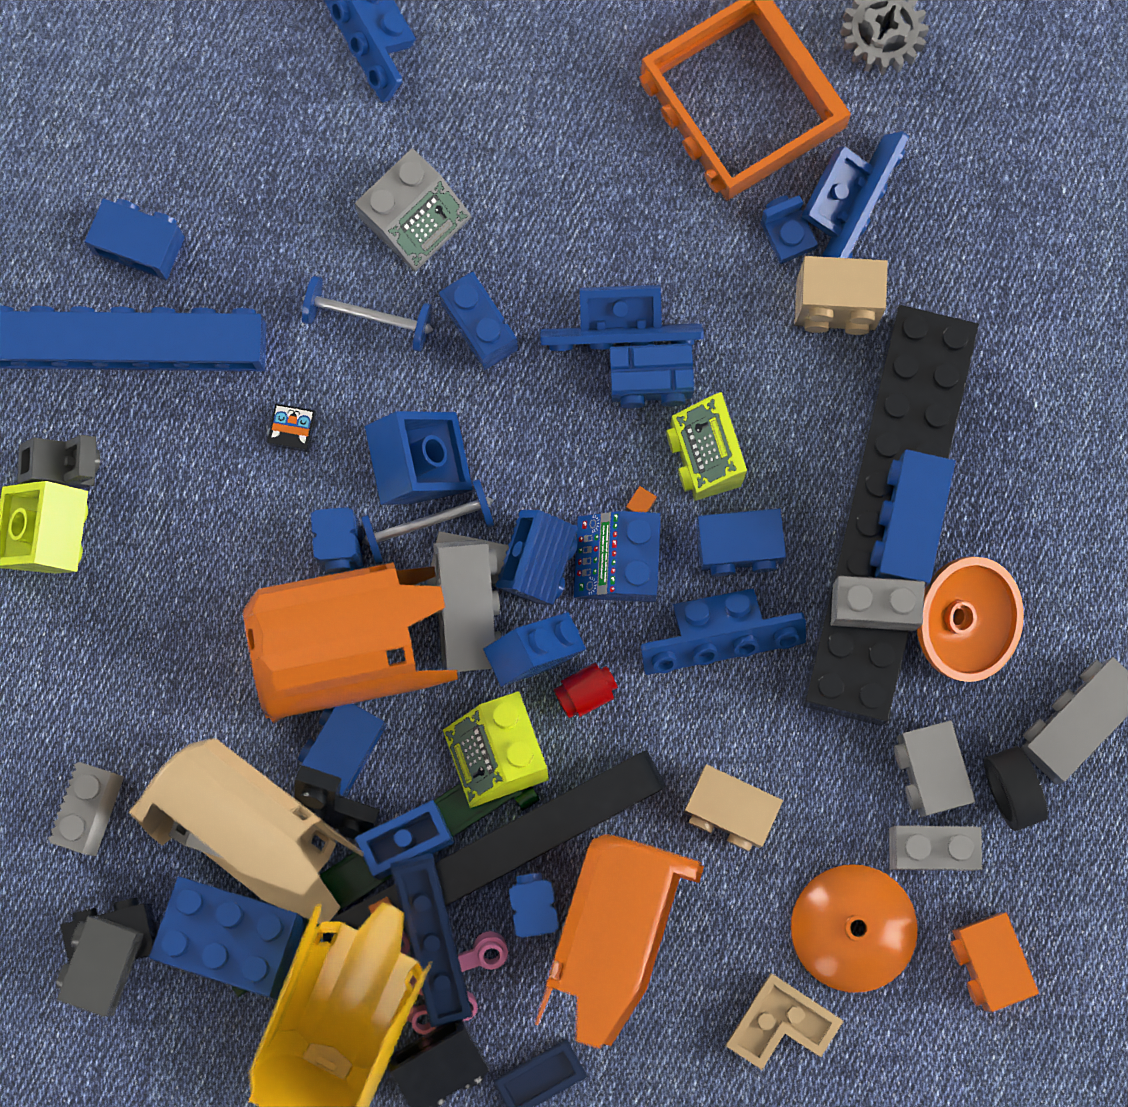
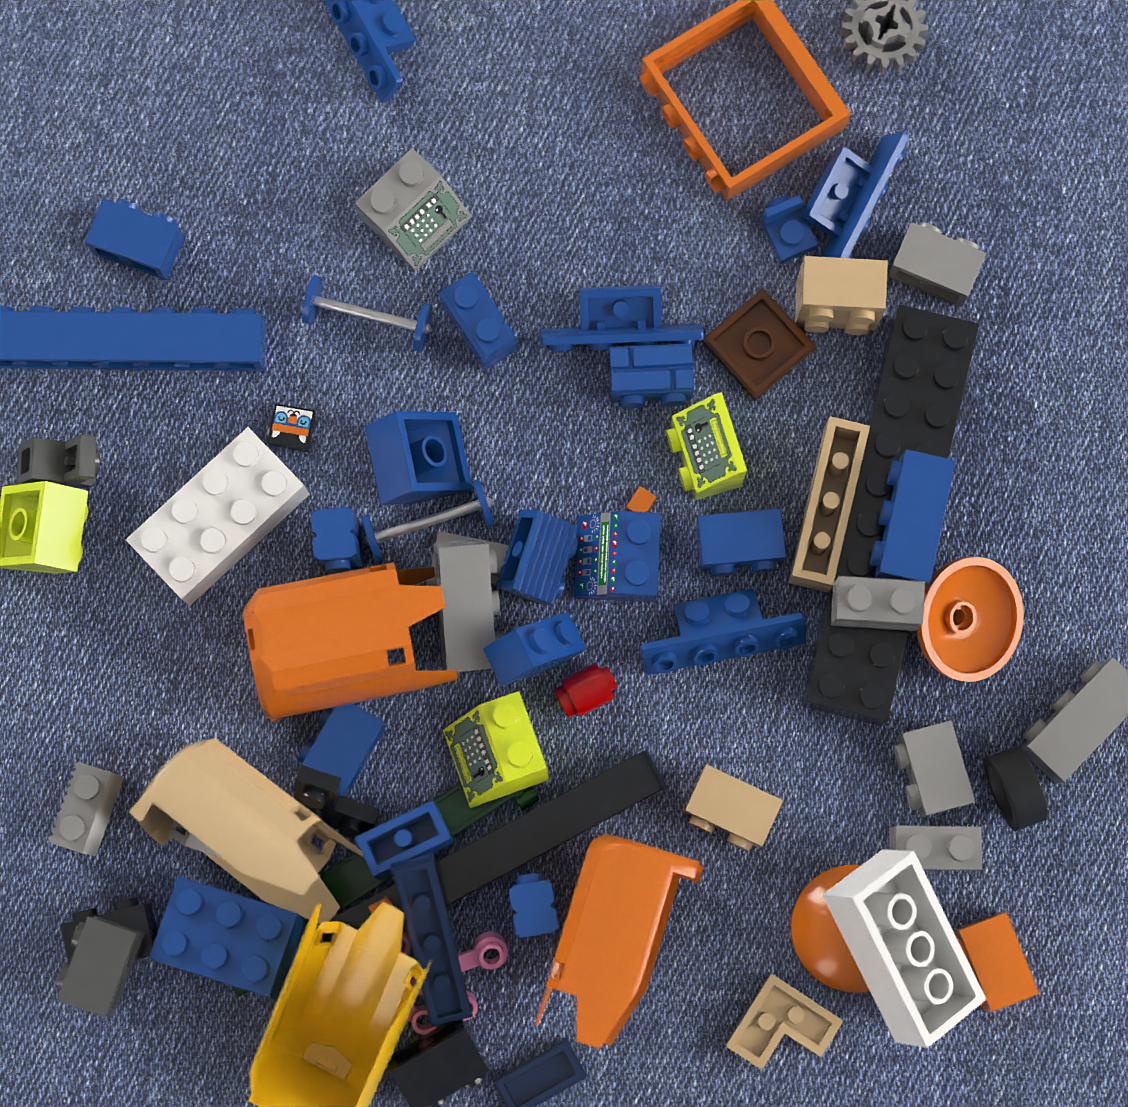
(218, 516): none -> white brick
(758, 344): none -> reddish brown tile
(829, 504): none -> tan brick
(904, 947): none -> white brick
(937, 263): none -> light grey brick

